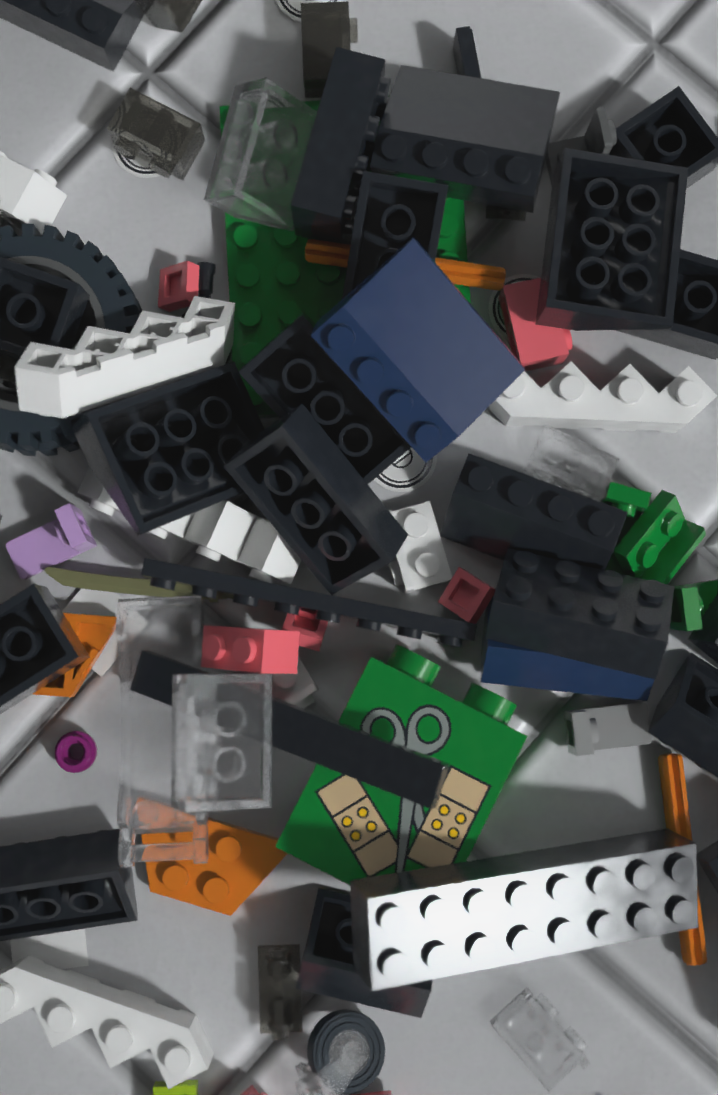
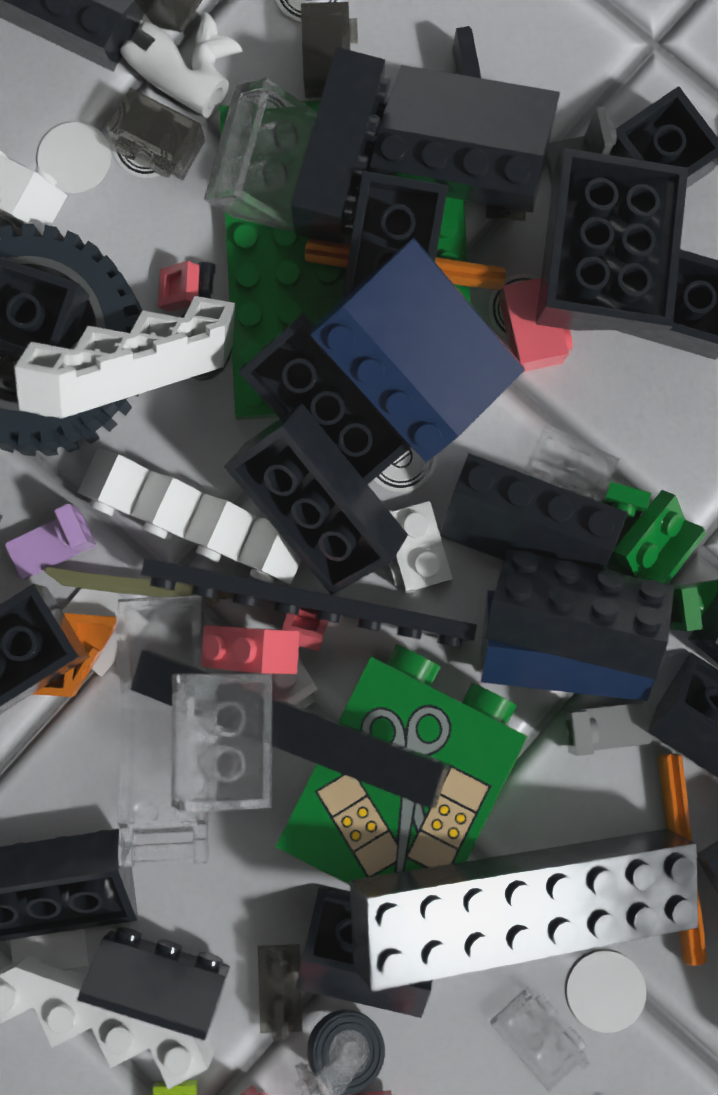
(63, 754): magenta plate -> none
(75, 156): none -> white sticker
(155, 982): none -> black slope
(163, 66): none -> white piece
(169, 446): black slope -> none
(234, 869): orange wing -> none
(467, 596): coral plate -> none
(606, 991): none -> white sticker
(622, 405): white brick -> none

